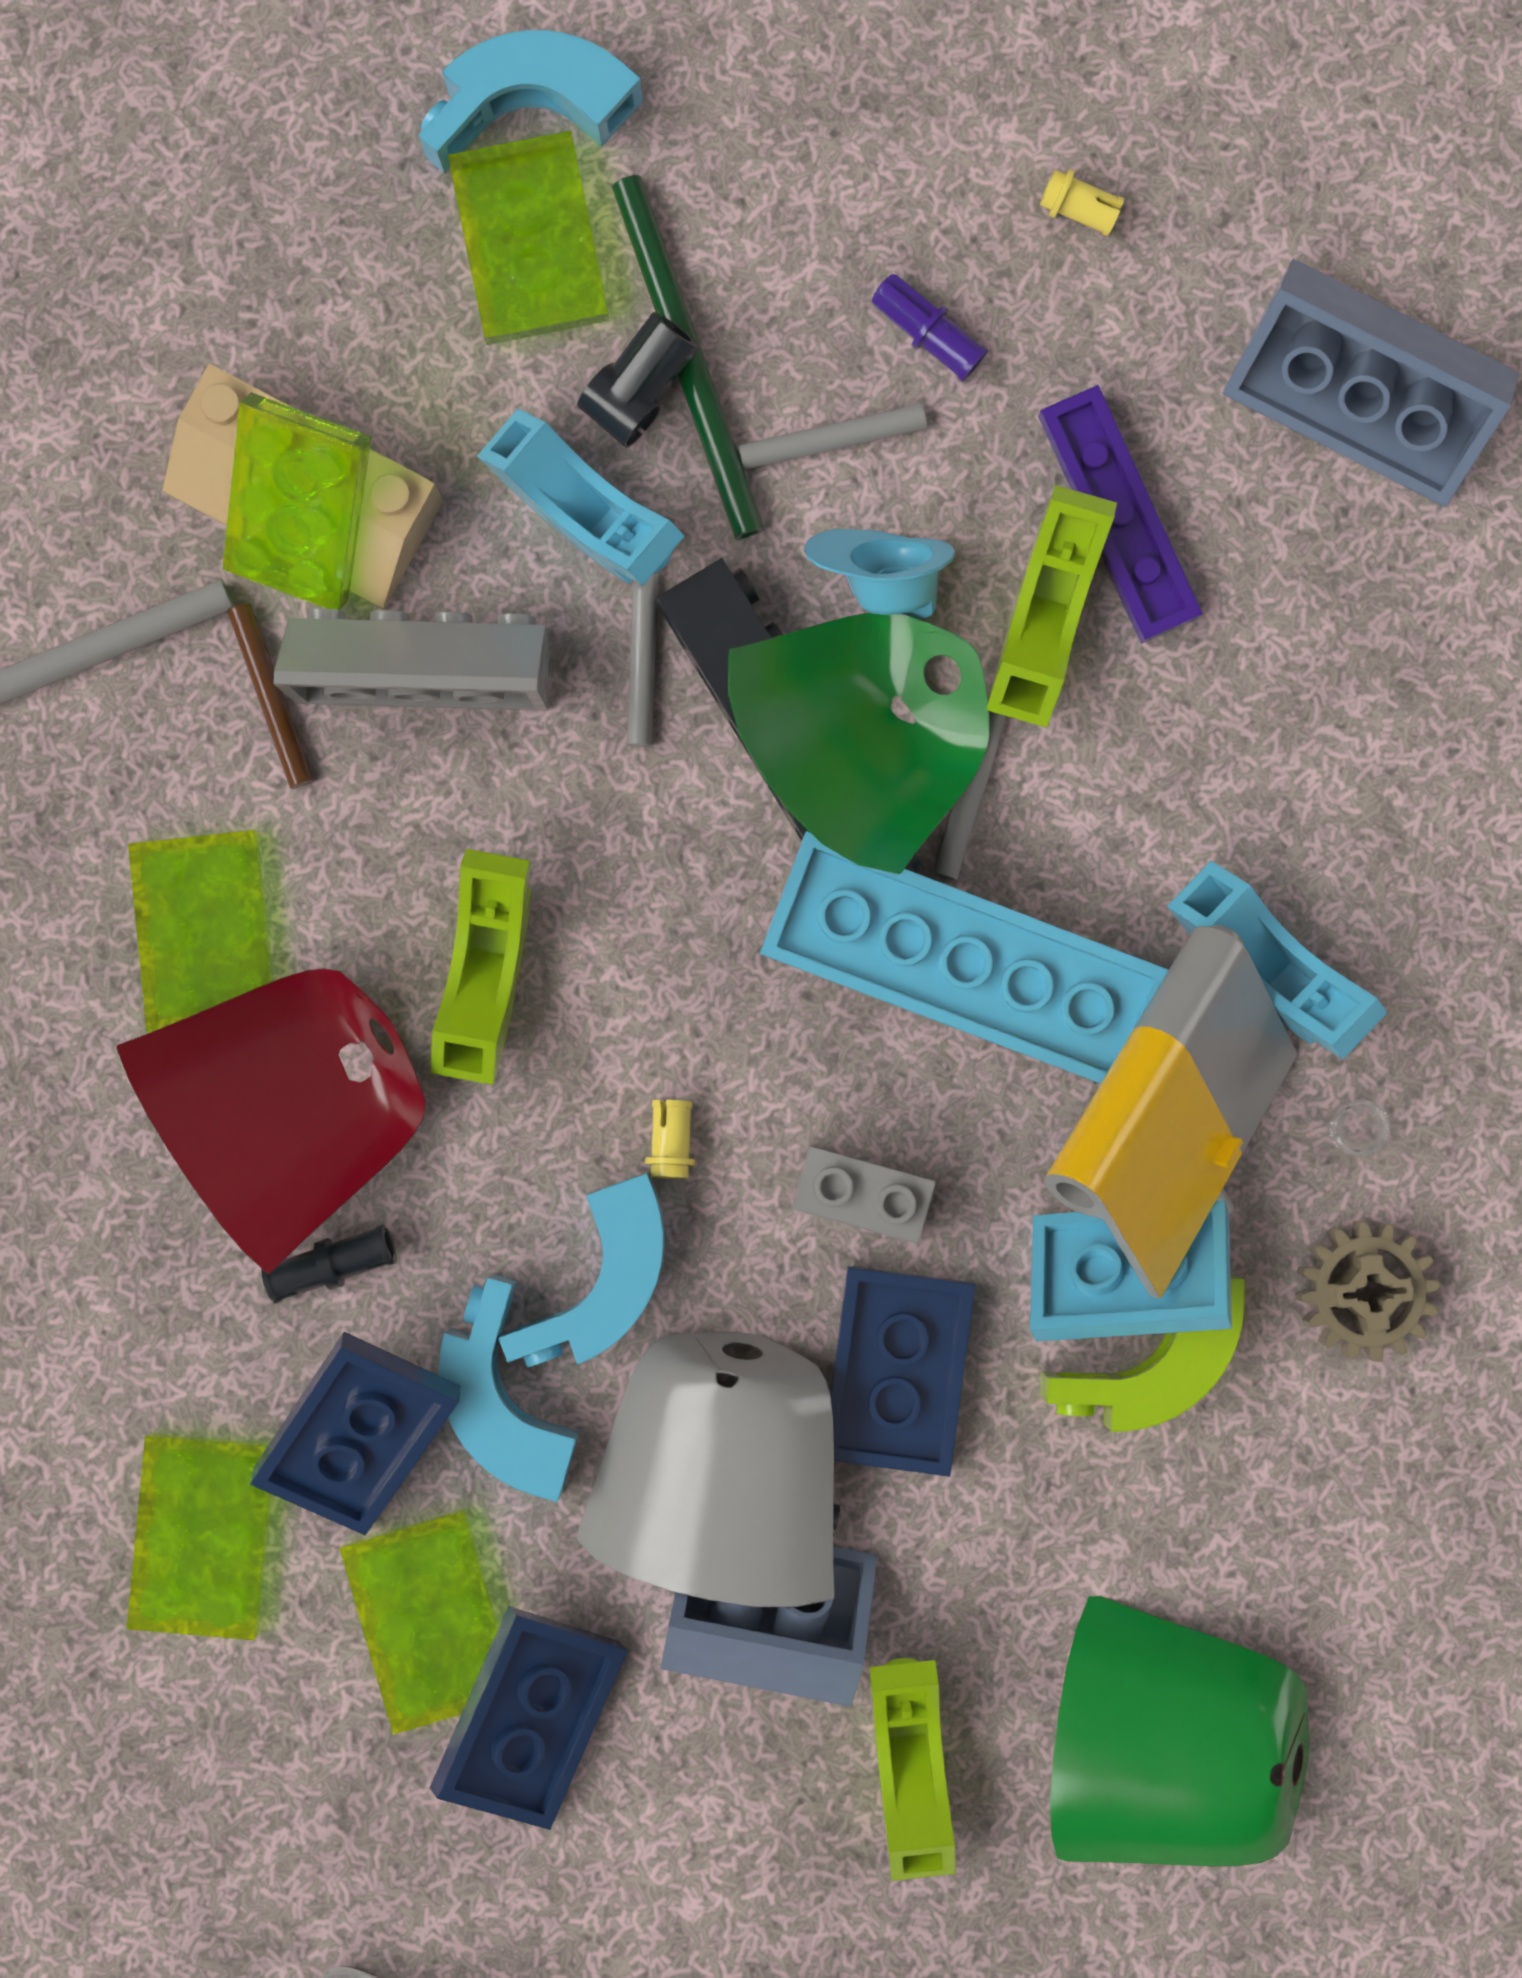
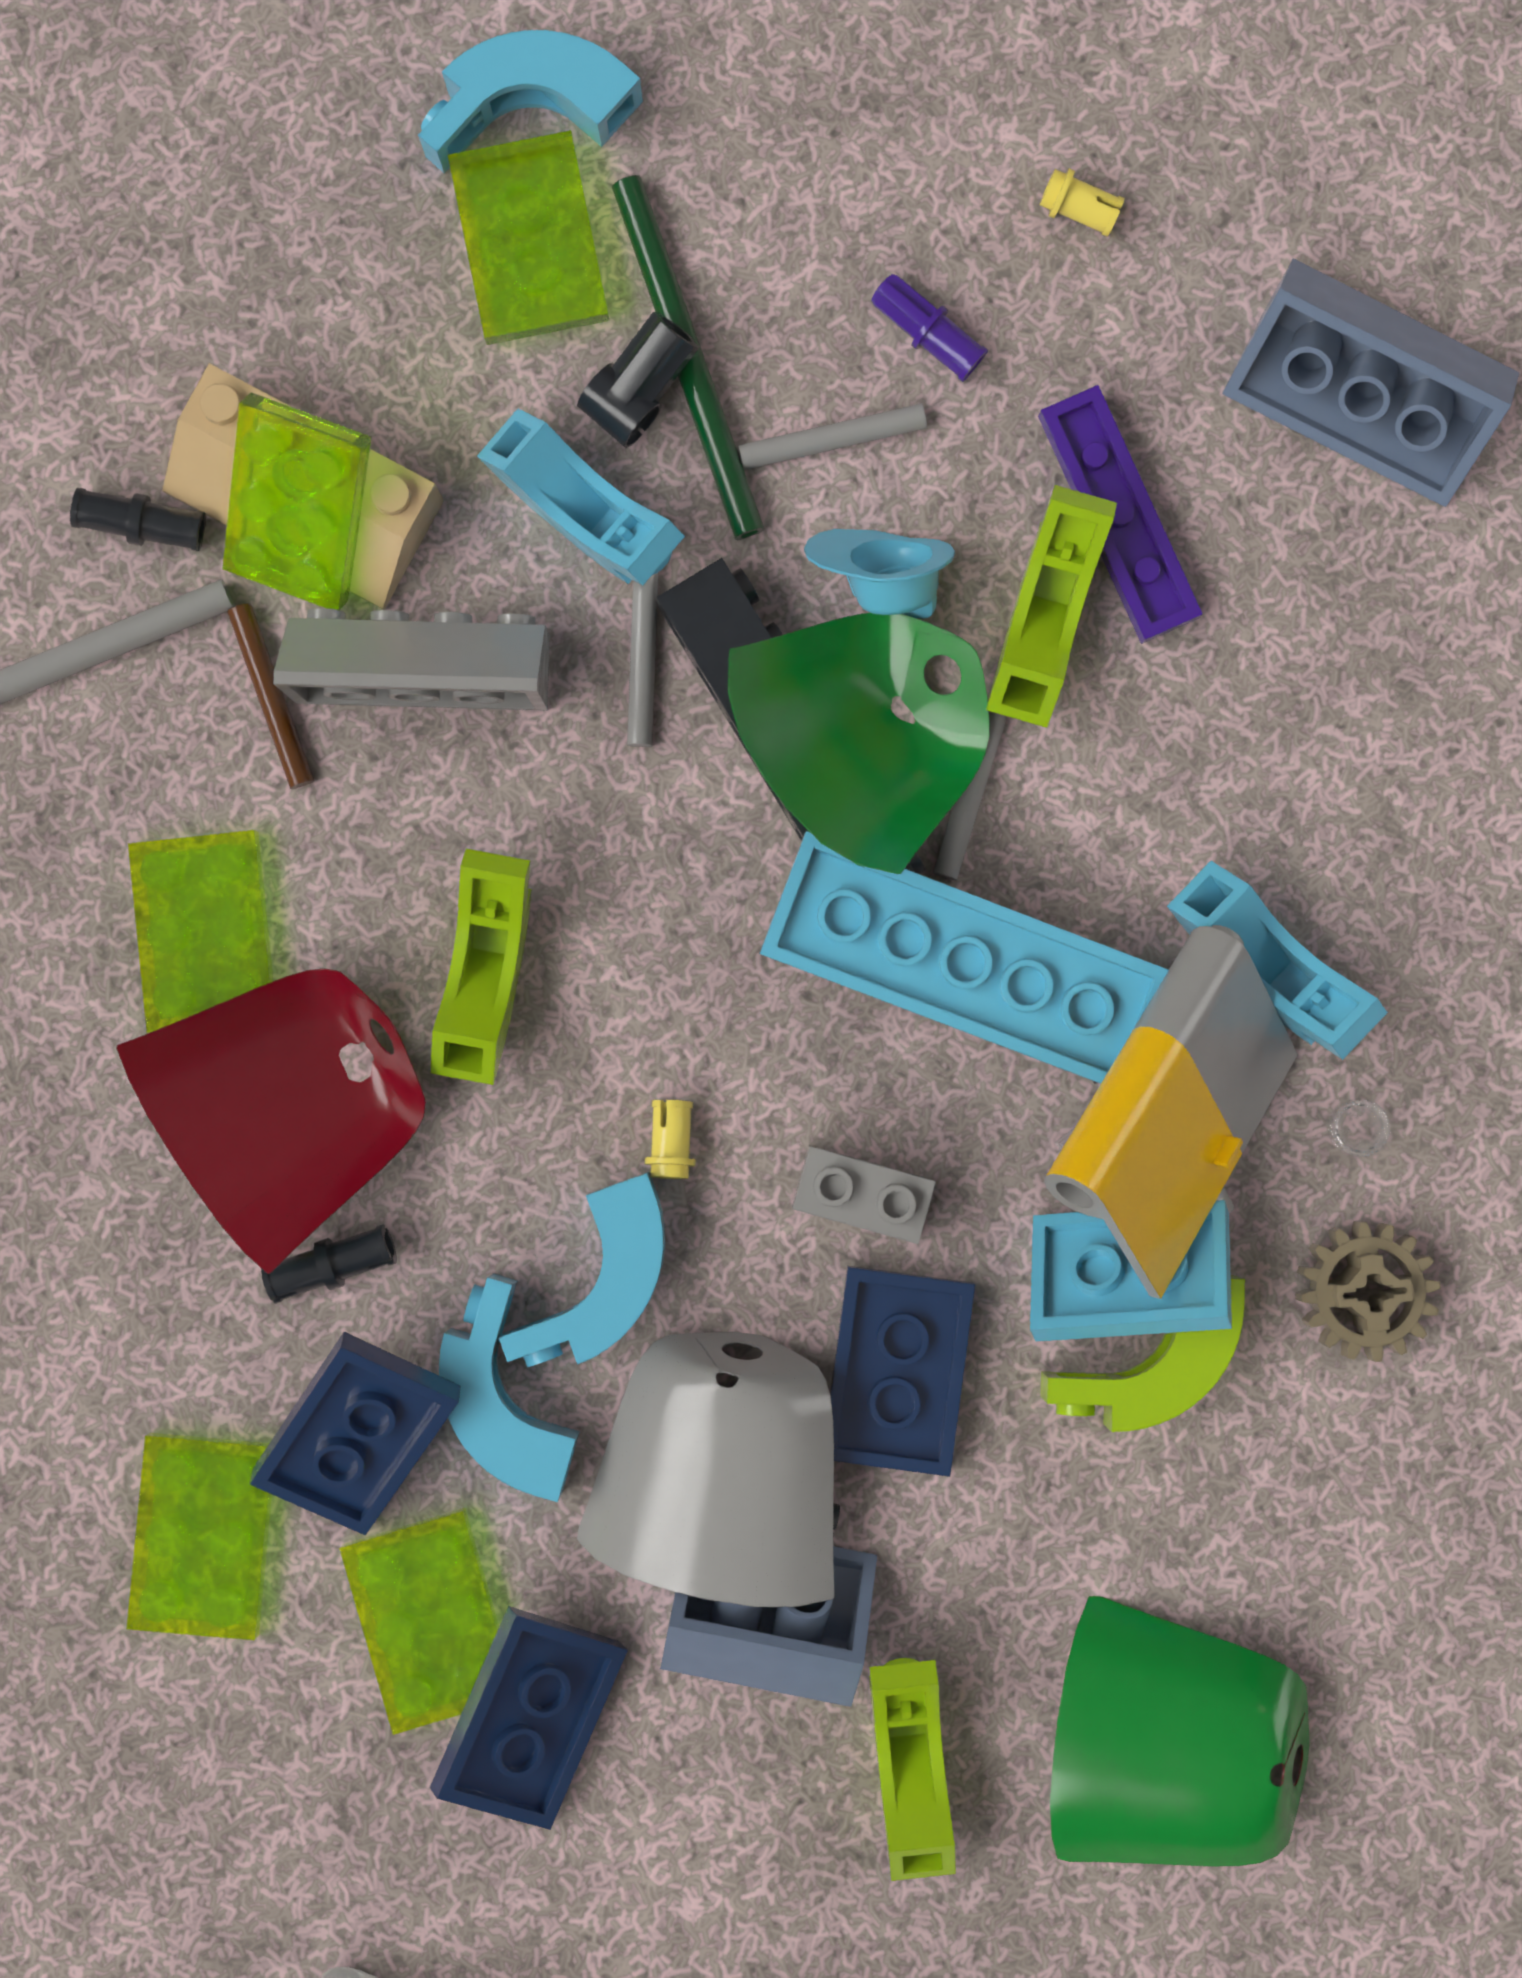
(137, 519): none -> black pin

